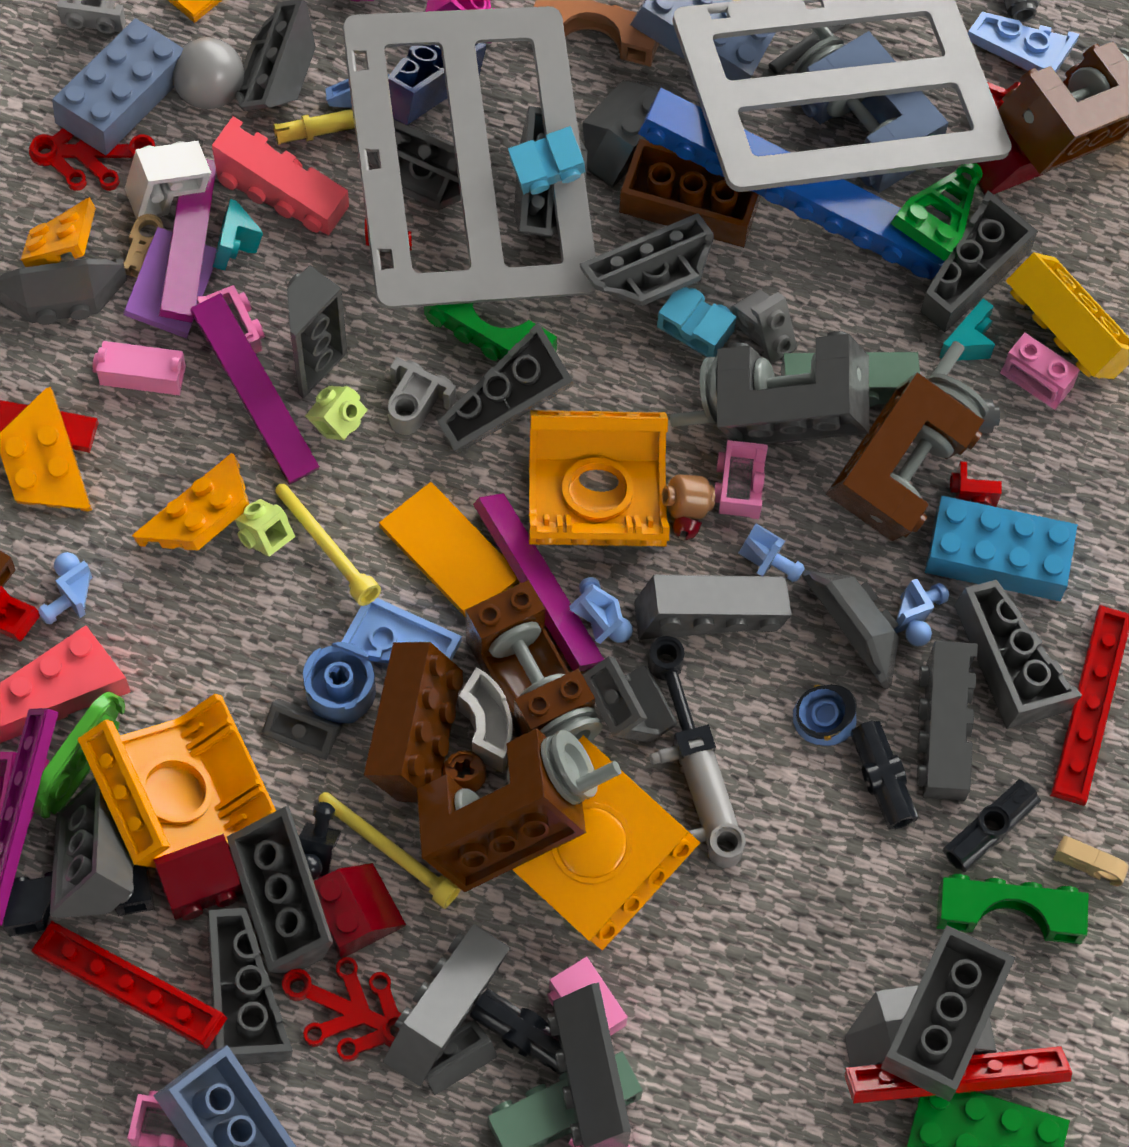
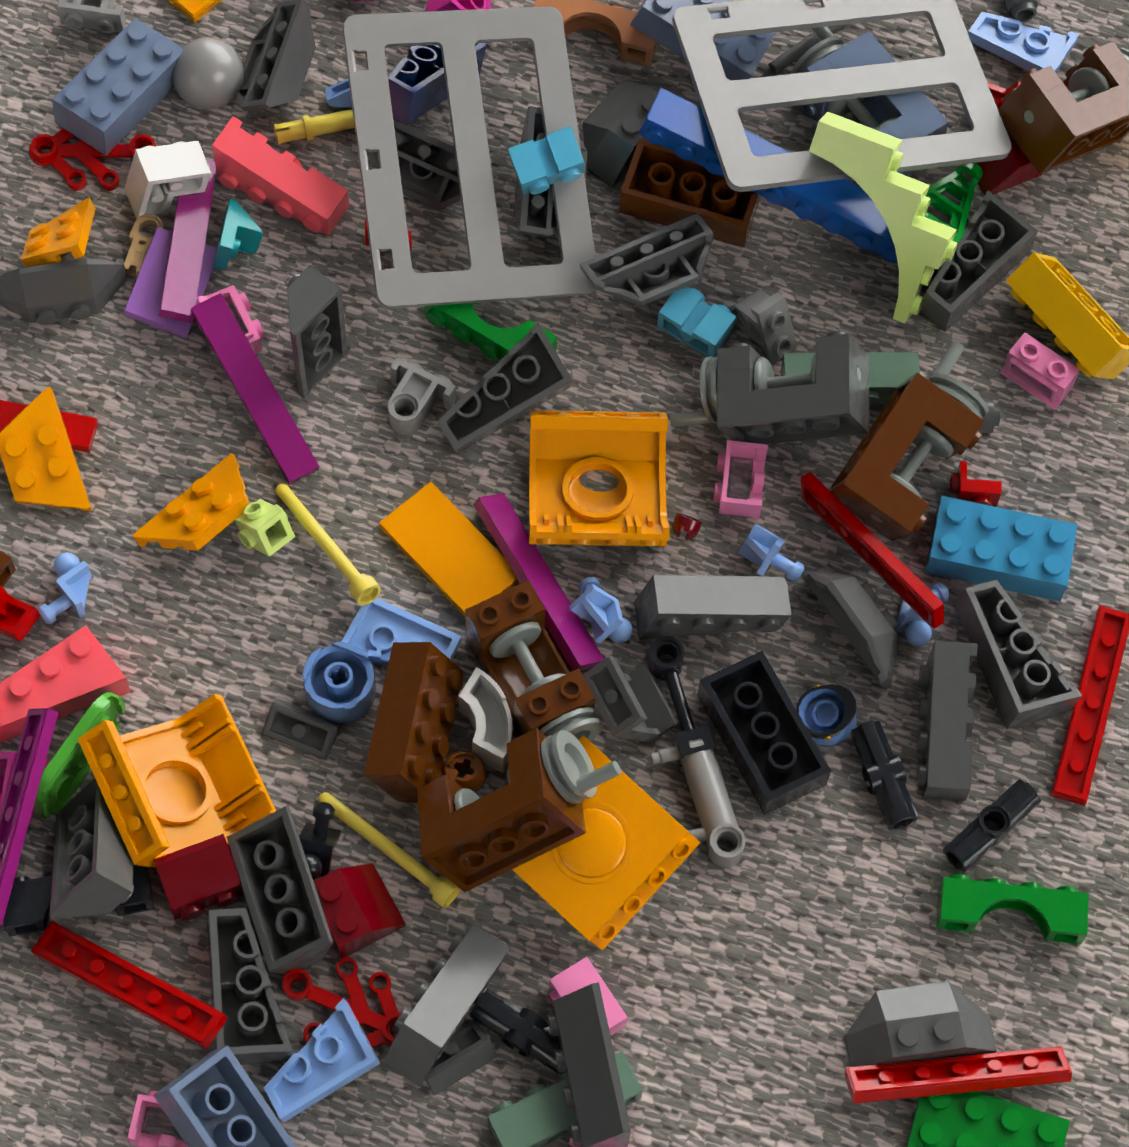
(140, 367): bright pink brick -> none
(325, 1064): none -> light blue wing
(336, 412): yellowish green brick -> none
(689, 496): medium nougat head -> none
(763, 732): none -> black brick
(872, 551): none -> red tile
(873, 163): none -> yellowish green arch
(948, 1013): dark grey brick -> none
(971, 334): teal slope -> none
(1091, 860): tan piece -> none

